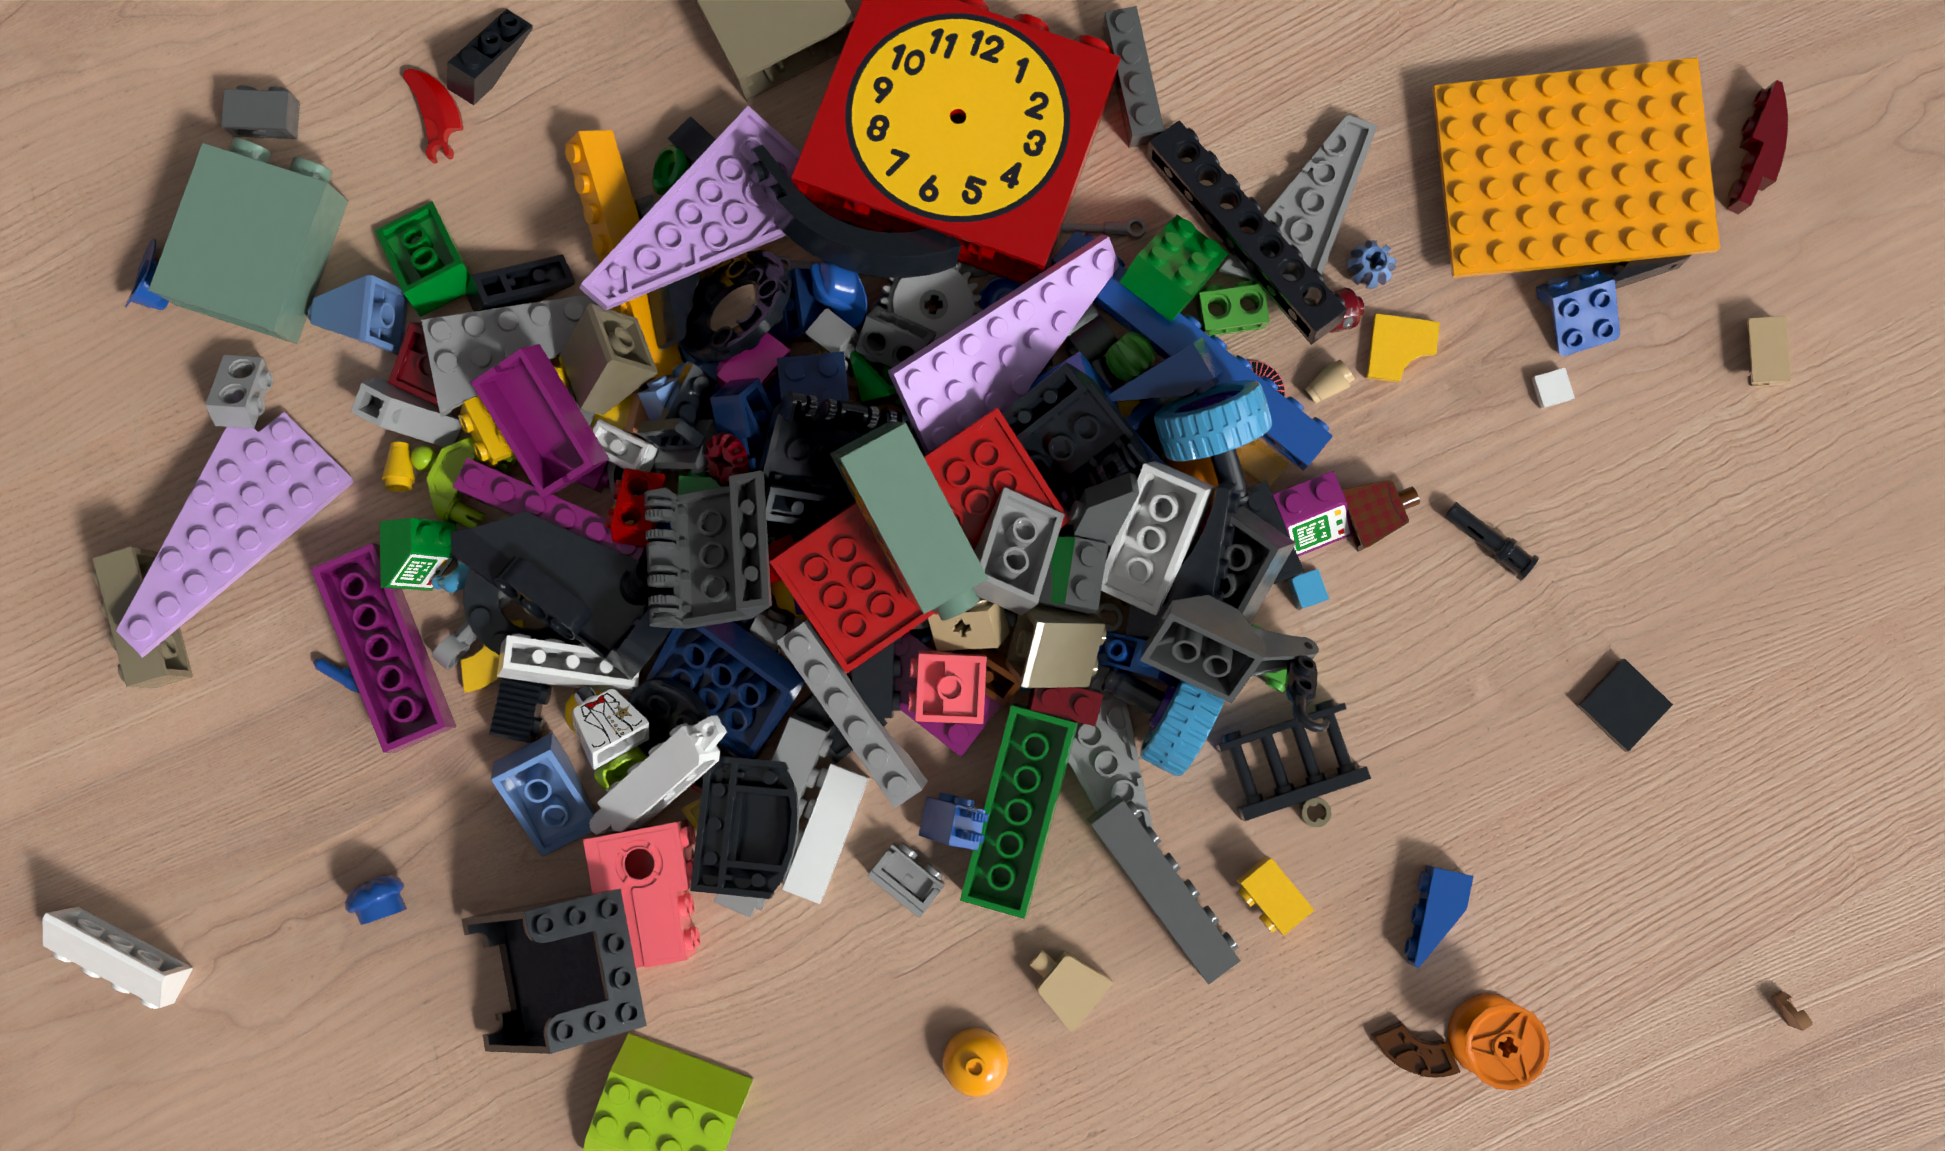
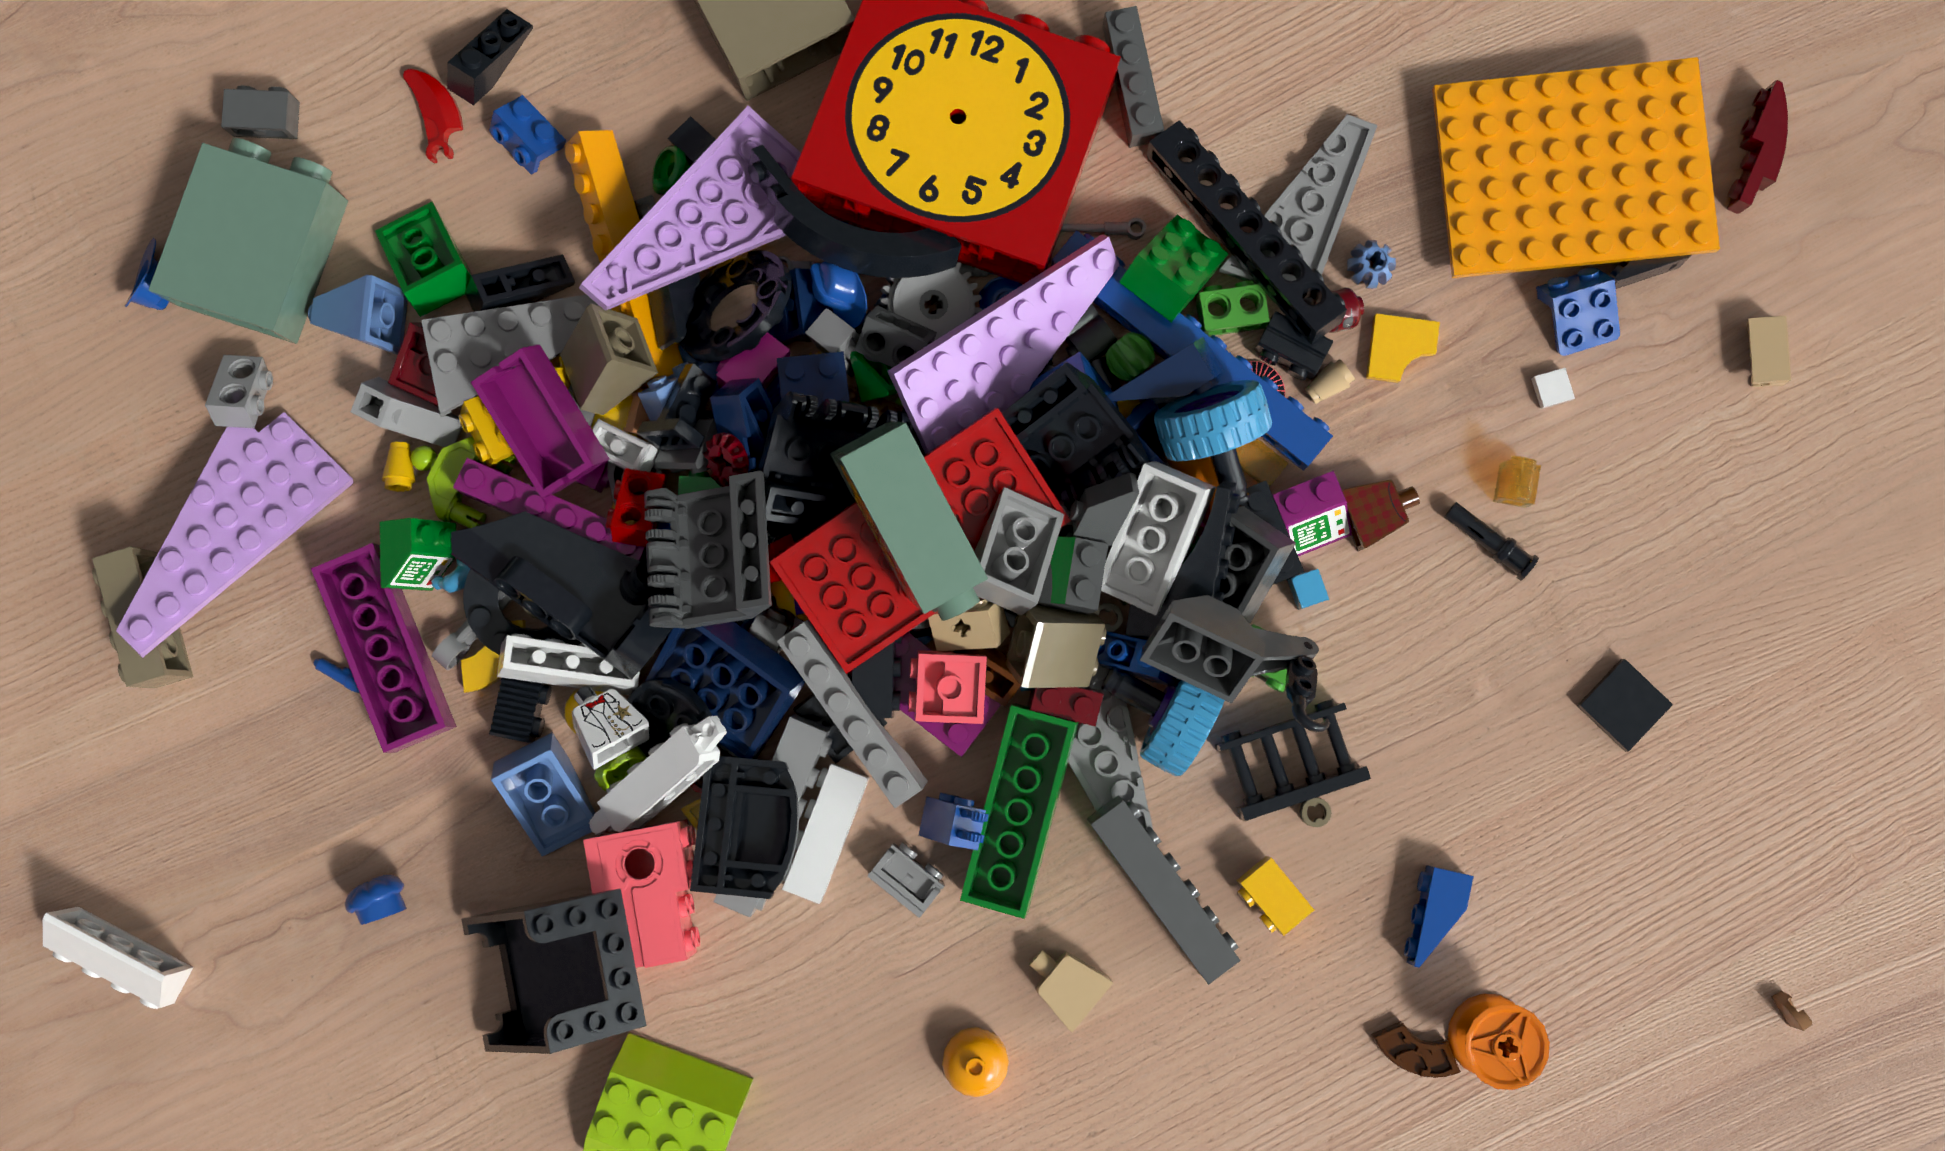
(525, 133): none -> blue bracket
(1287, 346): none -> black brick
(1517, 482): none -> clear yellow brick

